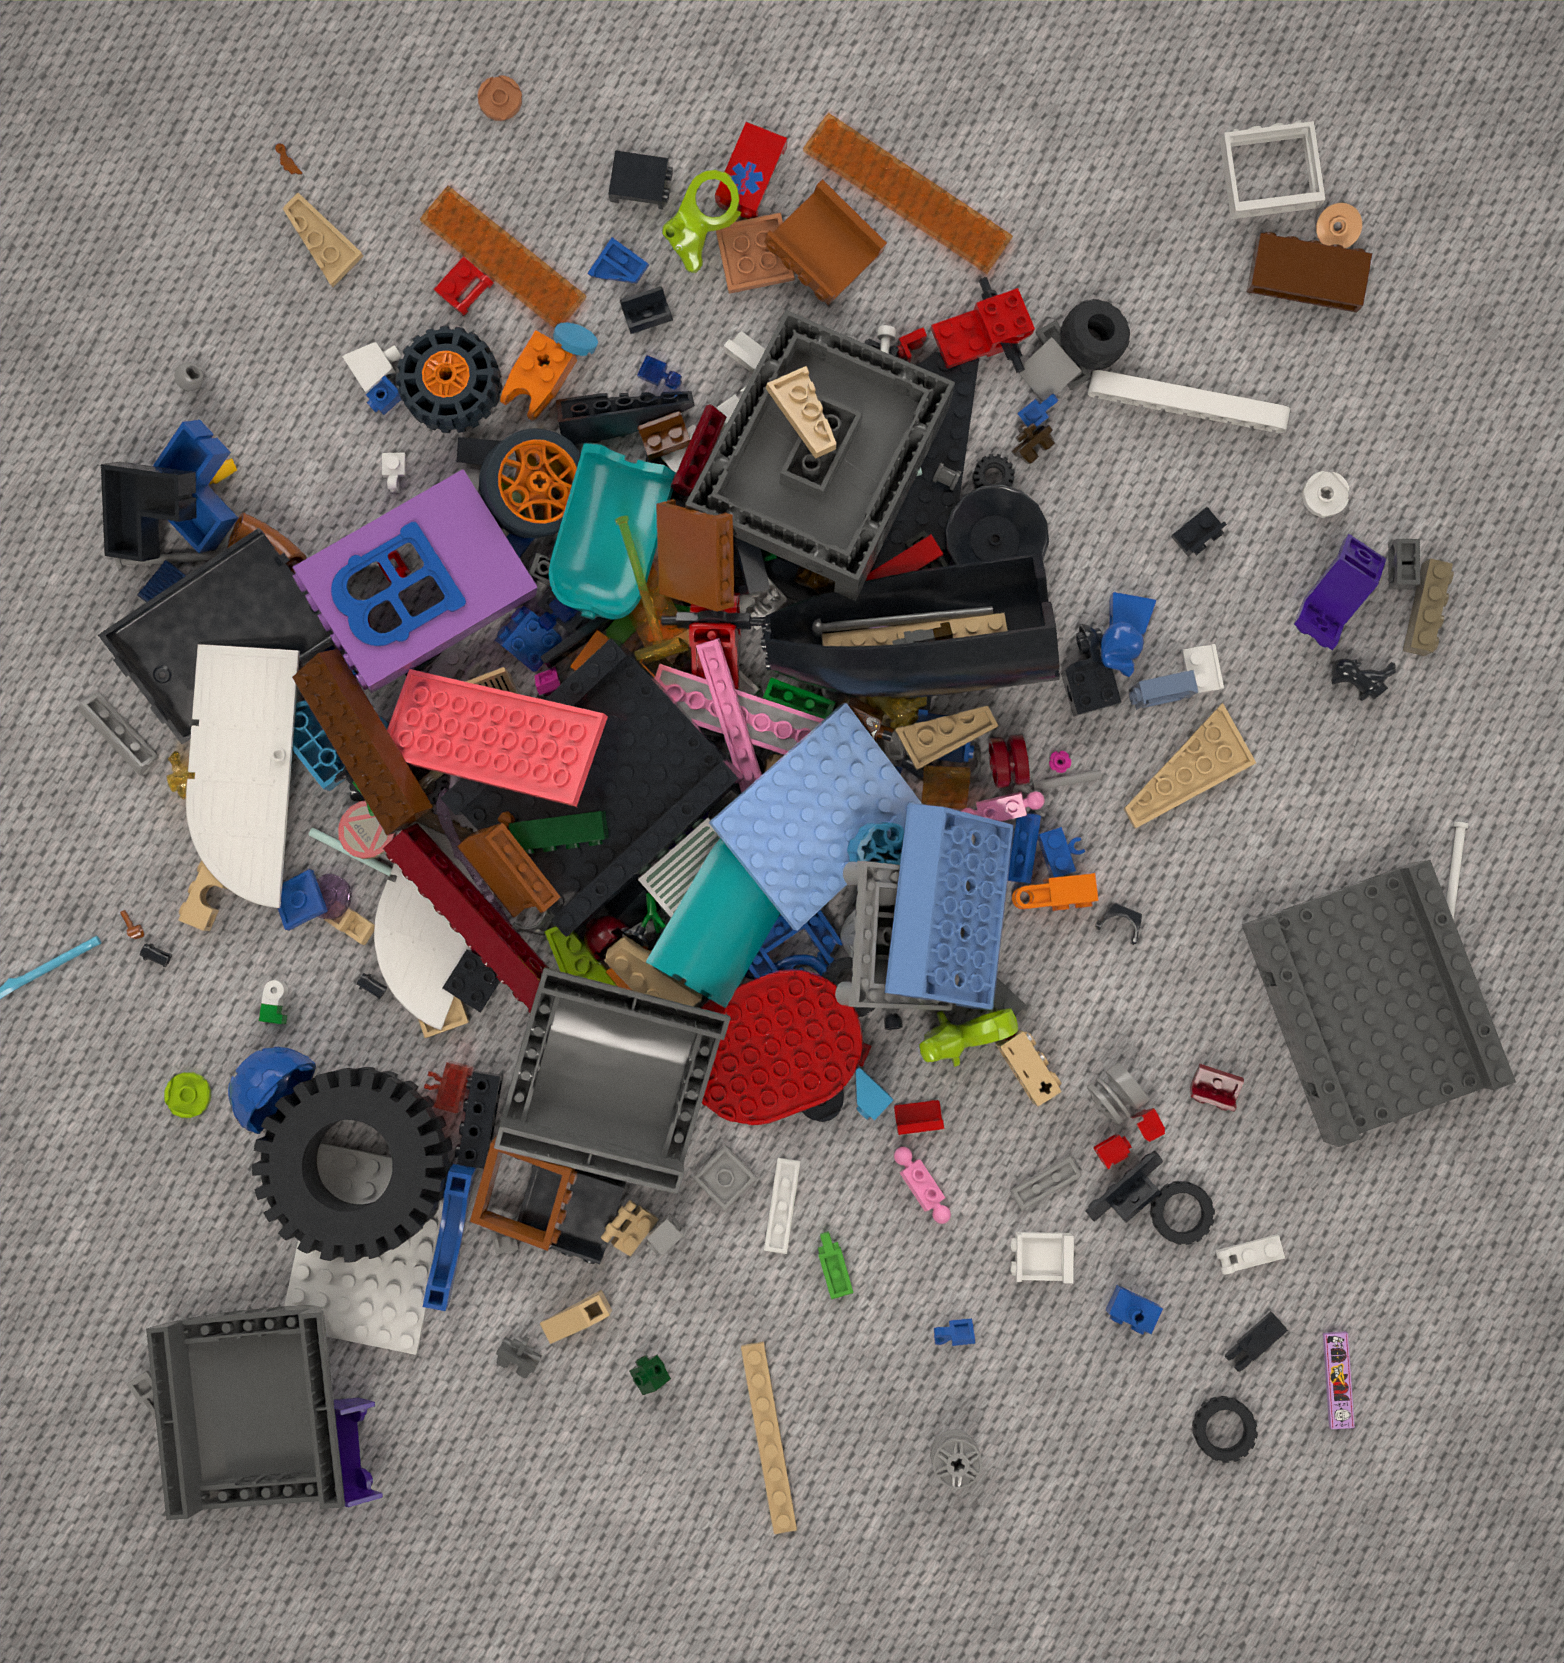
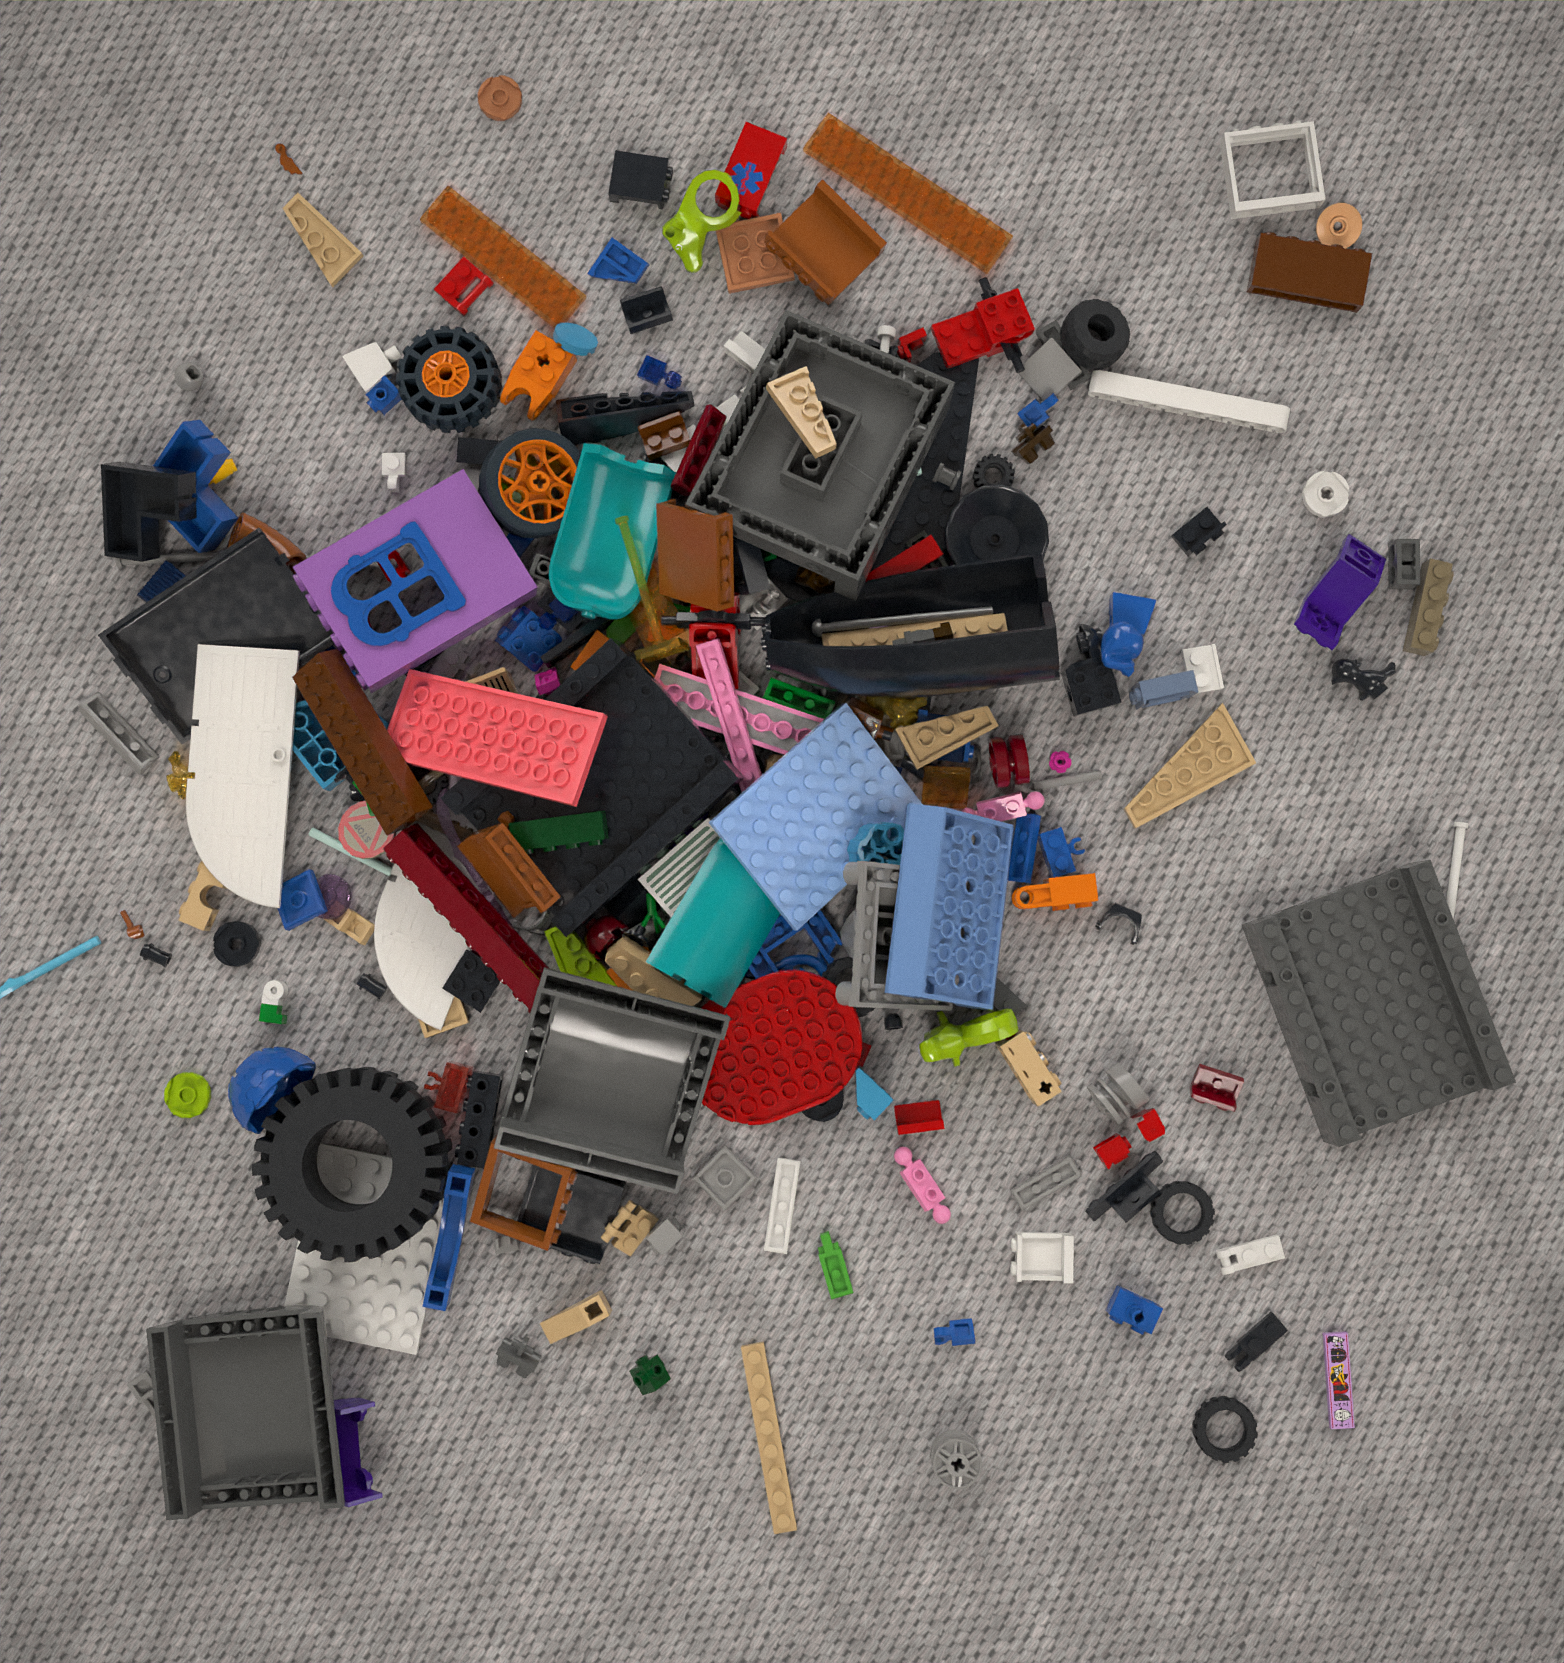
(223, 943): none -> black plate

